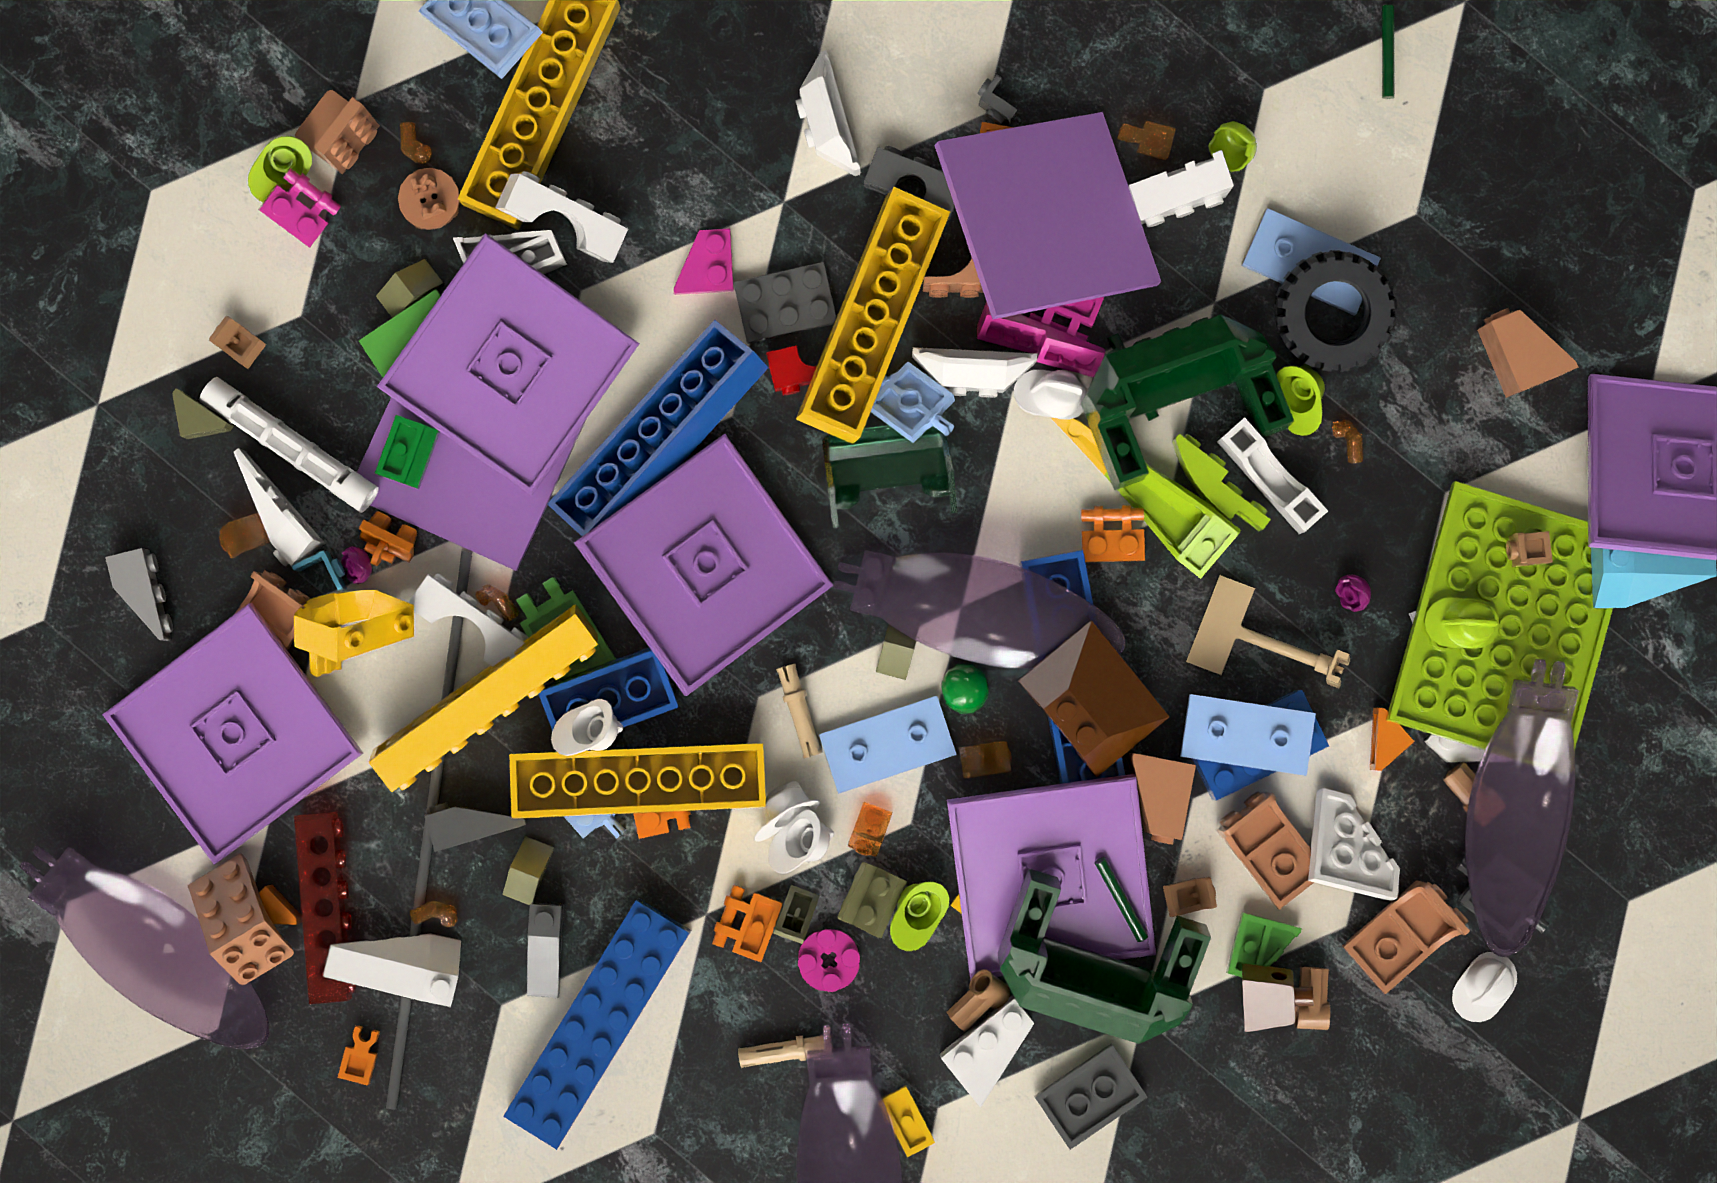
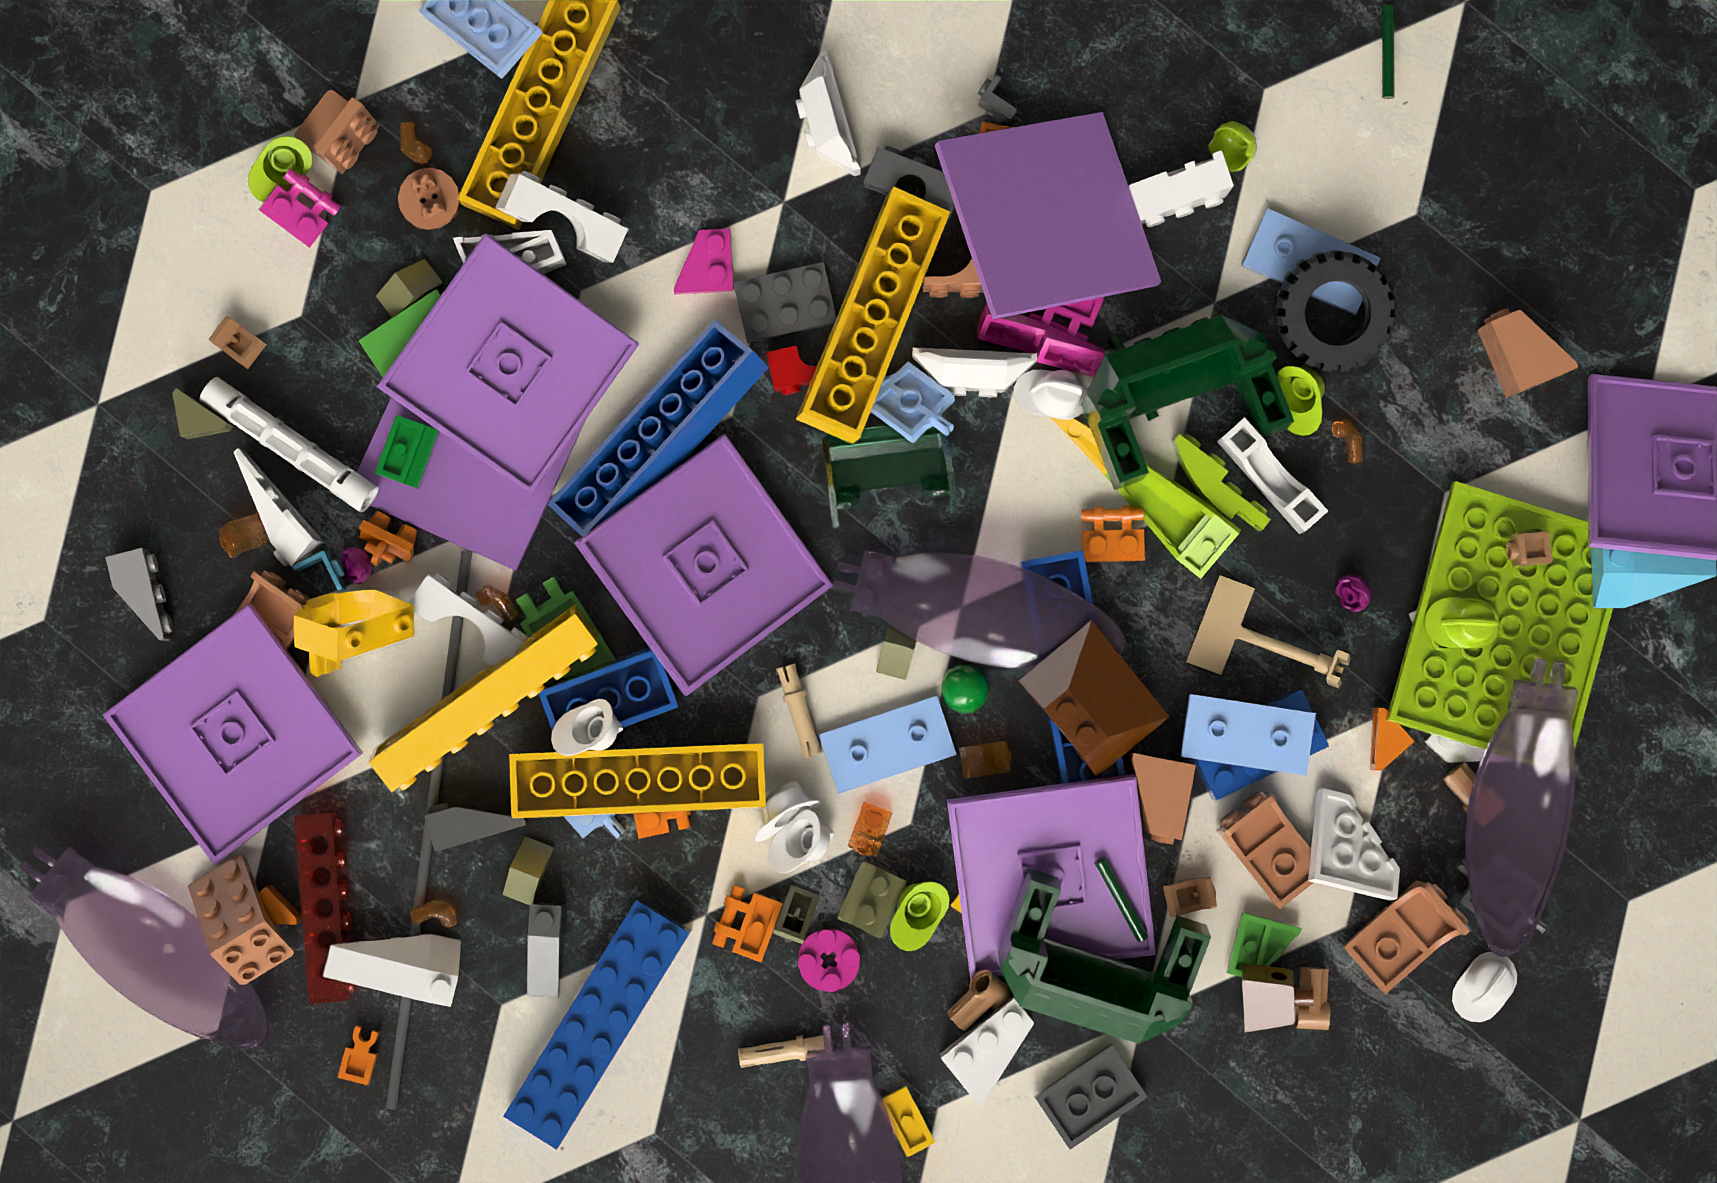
(1153, 139): clear orange plate -> none

